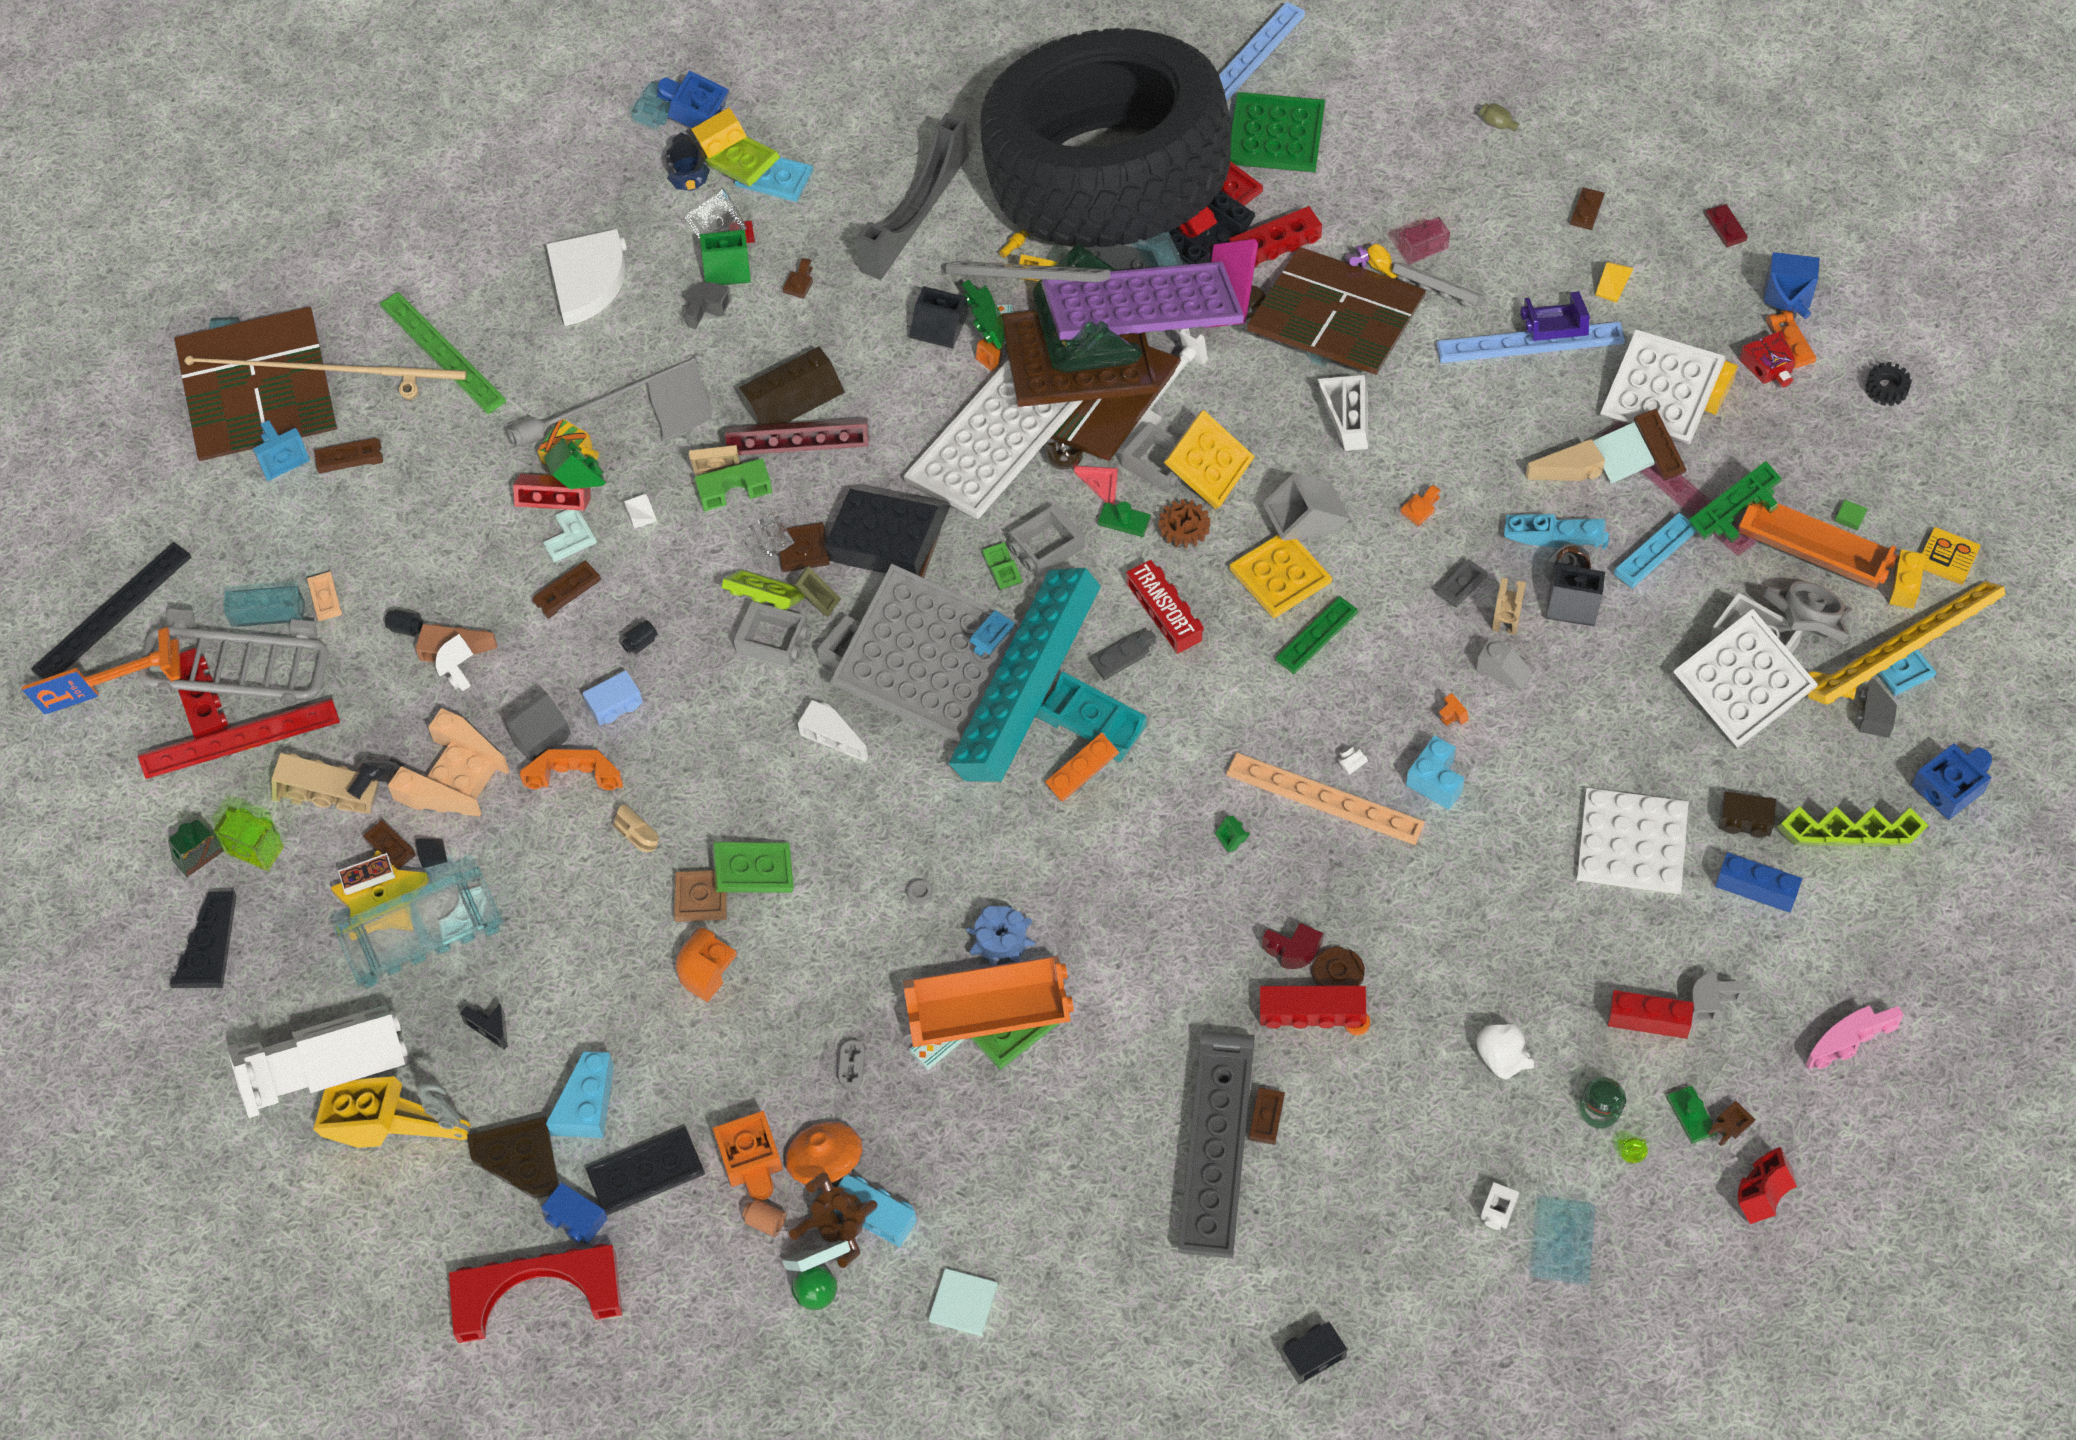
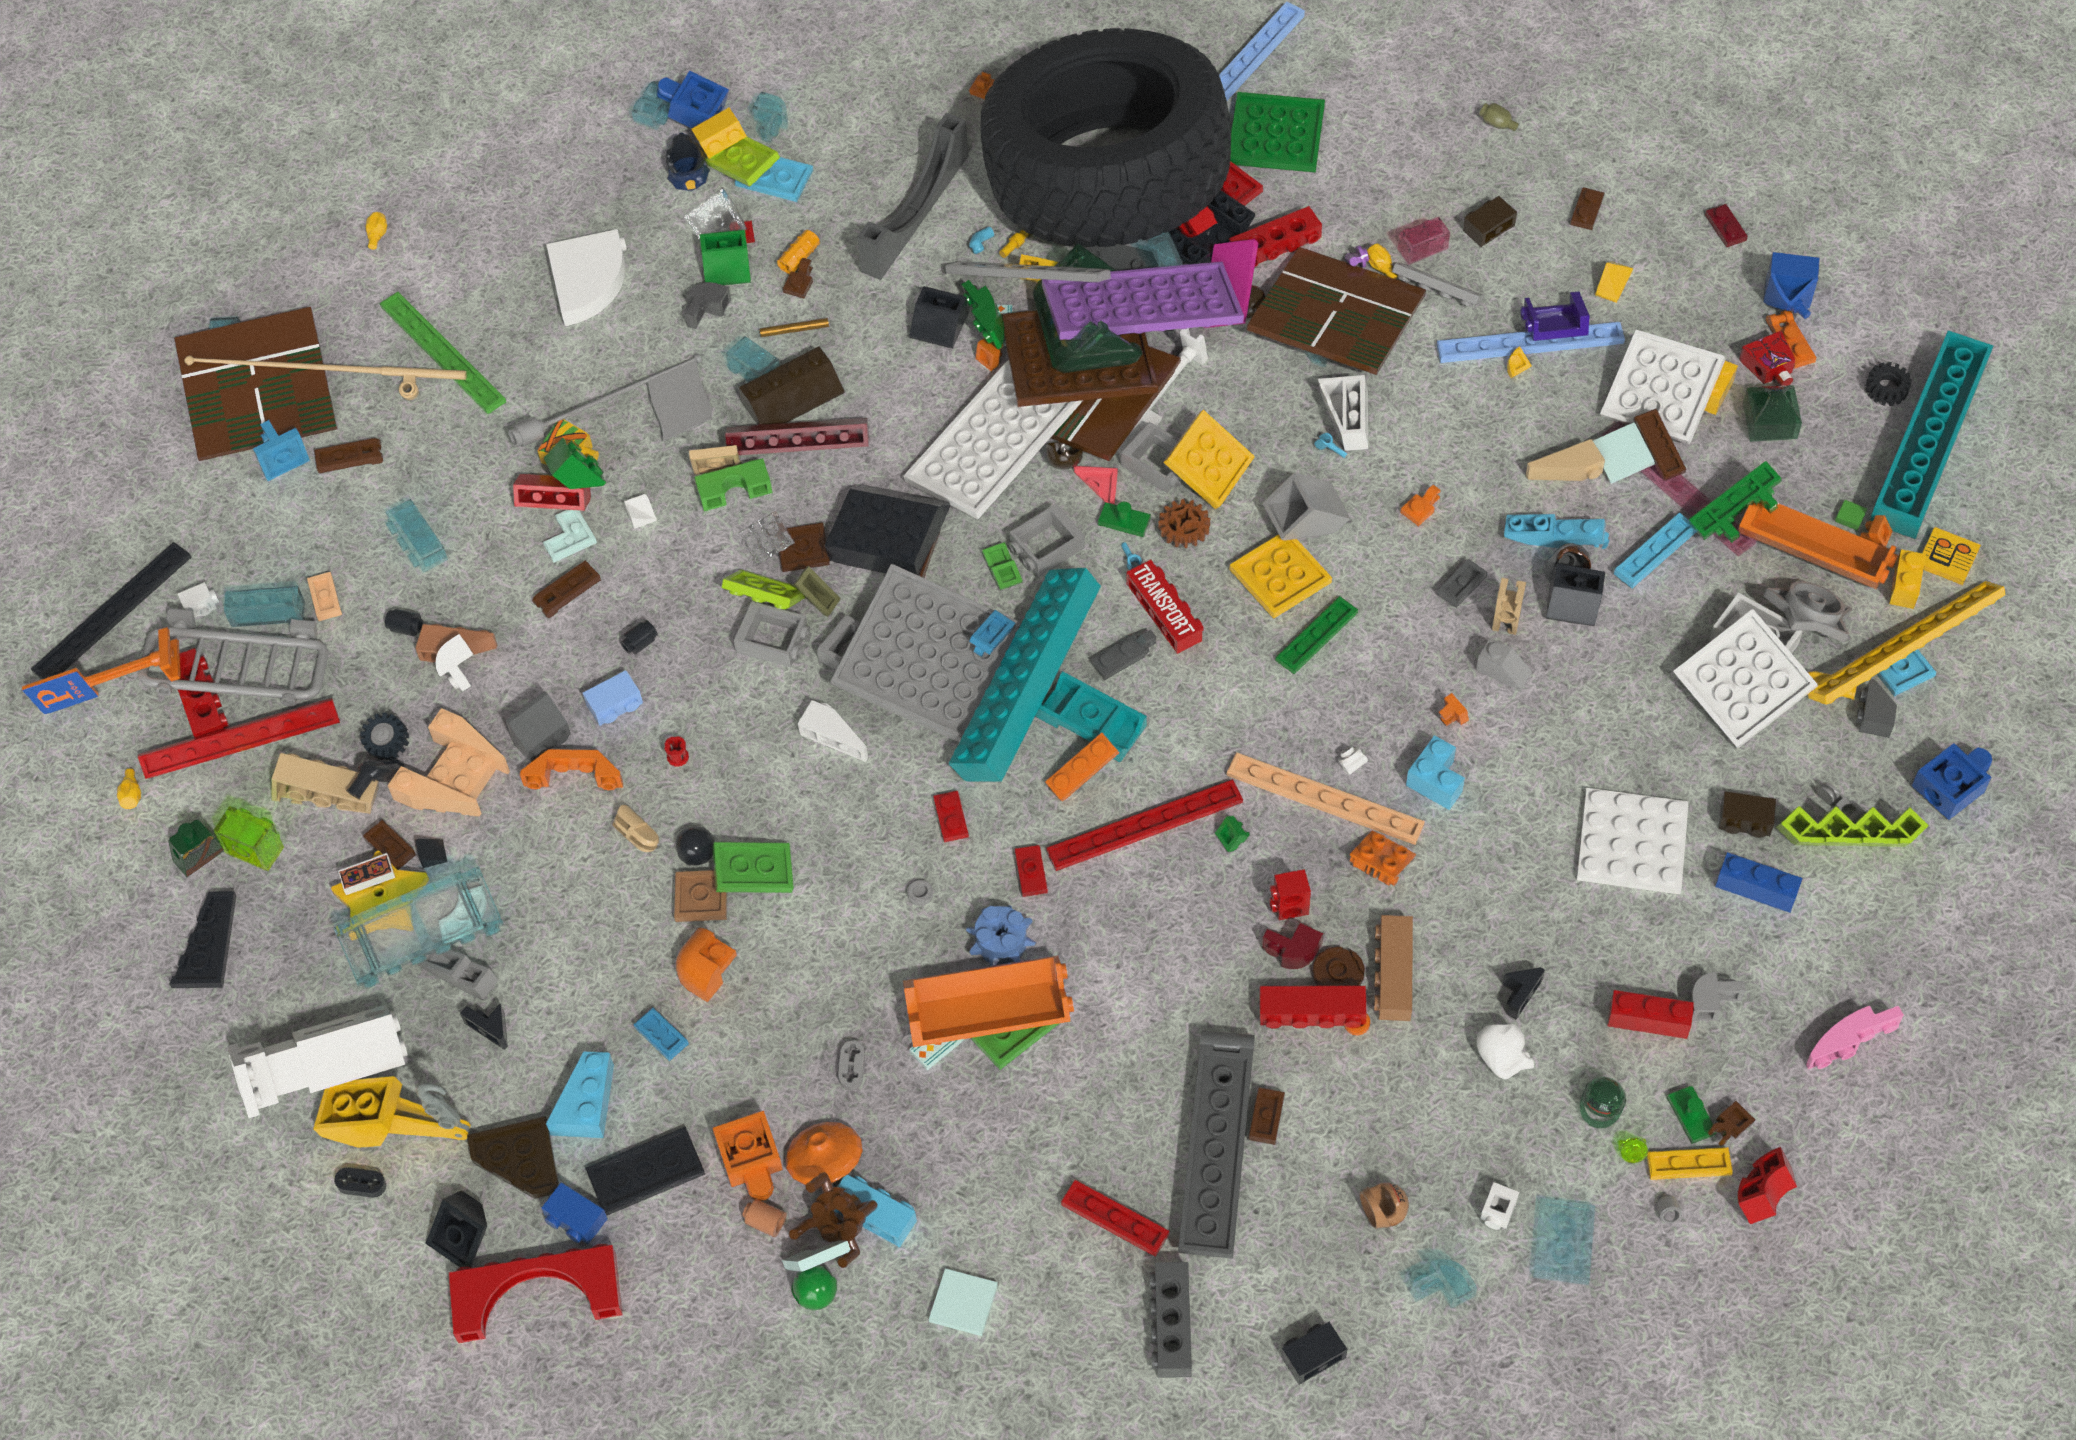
(129, 790): none -> yellow piece
(199, 600): none -> white brick
(361, 1176): none -> black beam
(375, 227): none -> yellow piece
(384, 736): none -> black wheel
(415, 536): none -> clear light blue brick
(458, 1229): none -> black slope
(461, 973): none -> light grey slope
(661, 1034): none -> dark azure plate
(678, 748): none -> red bush
(694, 845): none -> black hair
(750, 360): none -> clear light blue brick
(772, 113): none -> clear light blue brick
(794, 327): none -> pearl gold bar
(801, 248): none -> light orange axle
(951, 816): none -> red plate
(979, 237): none -> medium azure arm
(981, 85): none -> orange tile
(1031, 871): none -> red plate
(1115, 1218): none -> red plate
(1131, 557): none -> medium azure hand
(1144, 825): none -> red tile
(1171, 1277): none -> dark grey brick
(1290, 895): none -> red brick
(1327, 441): none -> medium azure hand
(1378, 1202): none -> medium nougat helmet
(1382, 855): none -> orange hinge
(1395, 968): none -> medium nougat brick
(1447, 1277): none -> clear light blue brick
(1489, 221): none -> dark brown brick
(1517, 362): none -> yellow tile
(1523, 985): none -> black slope
(1666, 1204): none -> light grey piece
(1689, 1163): none -> yellow tile
(1772, 413): none -> clear green piece
(1829, 793): none -> light grey piece
(1878, 530): none -> orange tile
(1932, 433): none -> teal brick

